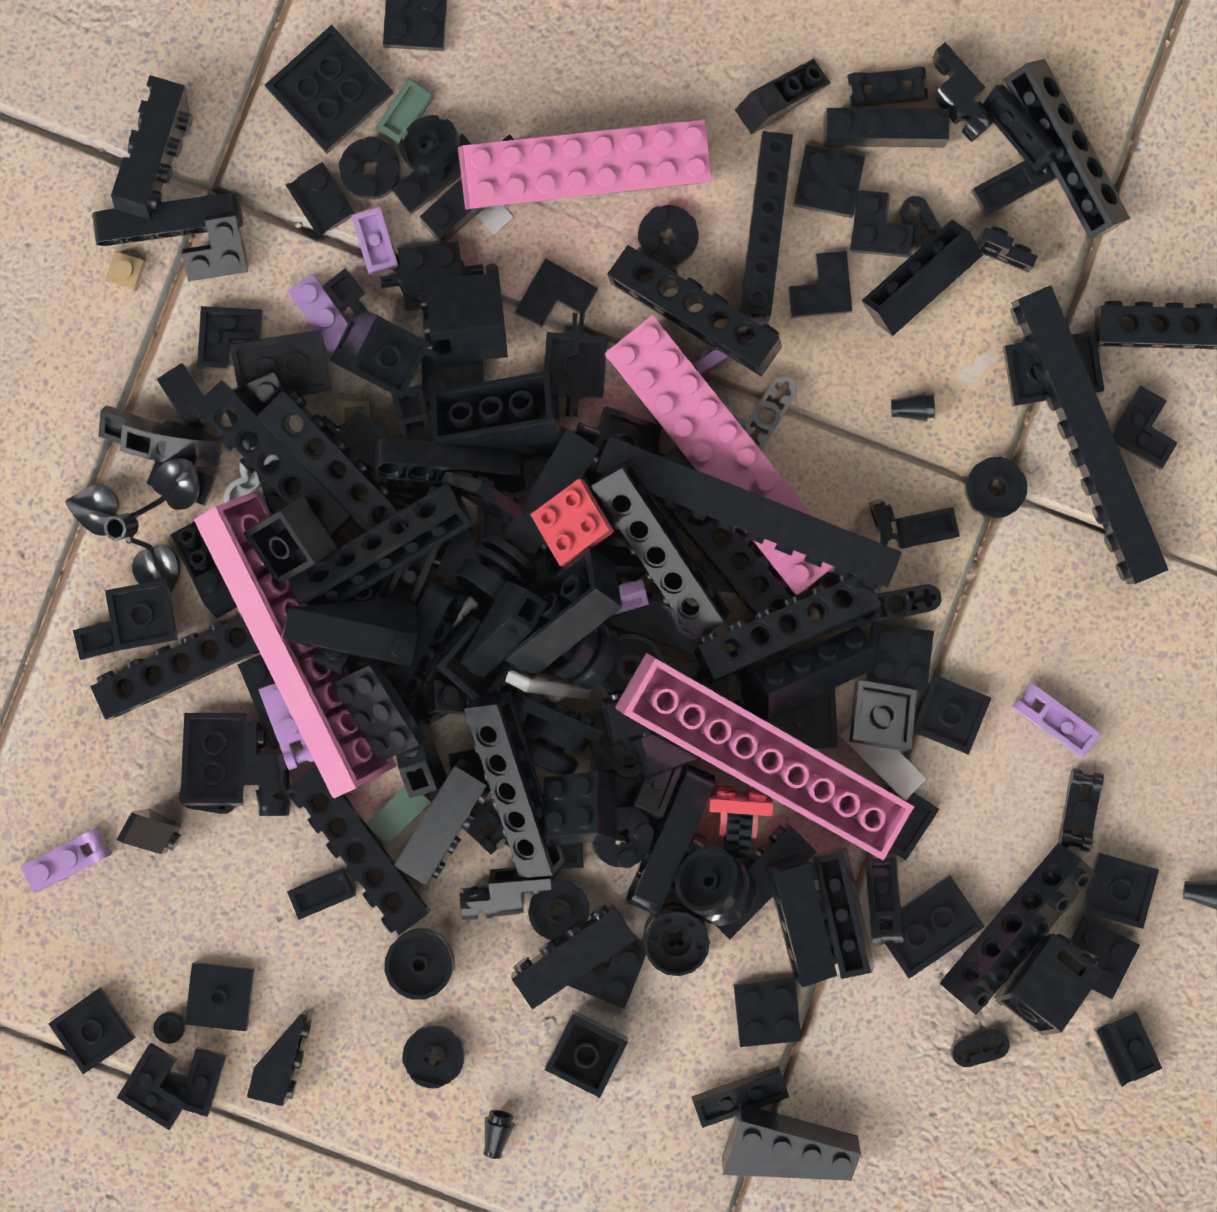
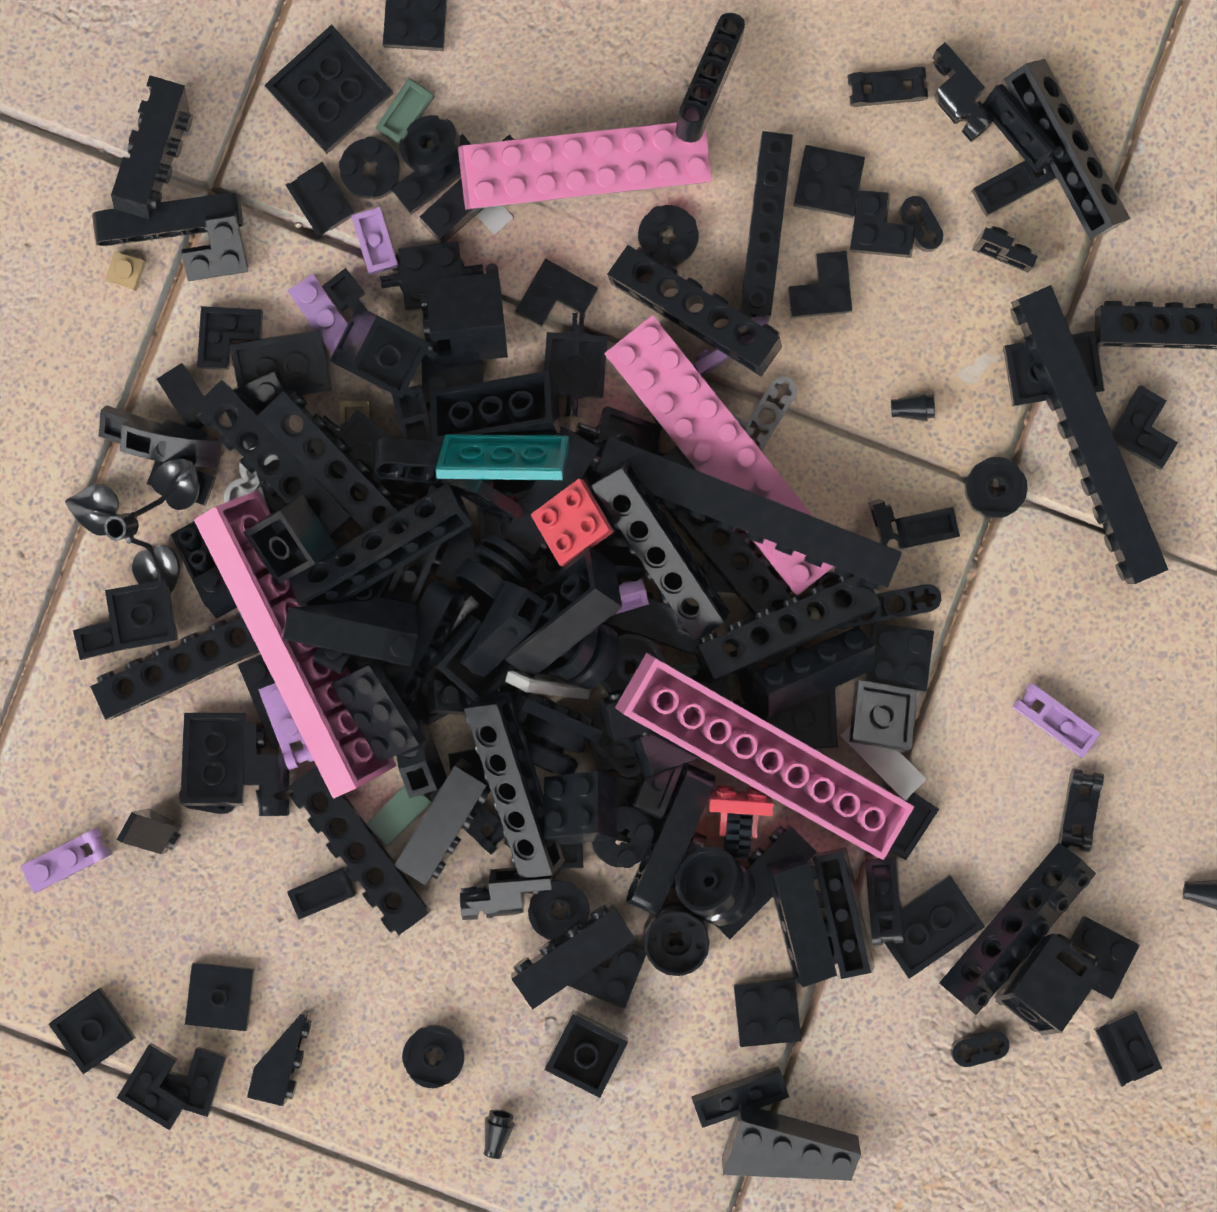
(169, 1027): black tile -> none
(409, 979): black wheel -> none
(503, 457): none -> teal tile
(710, 77): none -> black beam
(781, 96): black slope -> none
(885, 127): black brick -> none
(922, 277): black brick -> none
(951, 714): black plate -> none
(1120, 890): black plate -> none

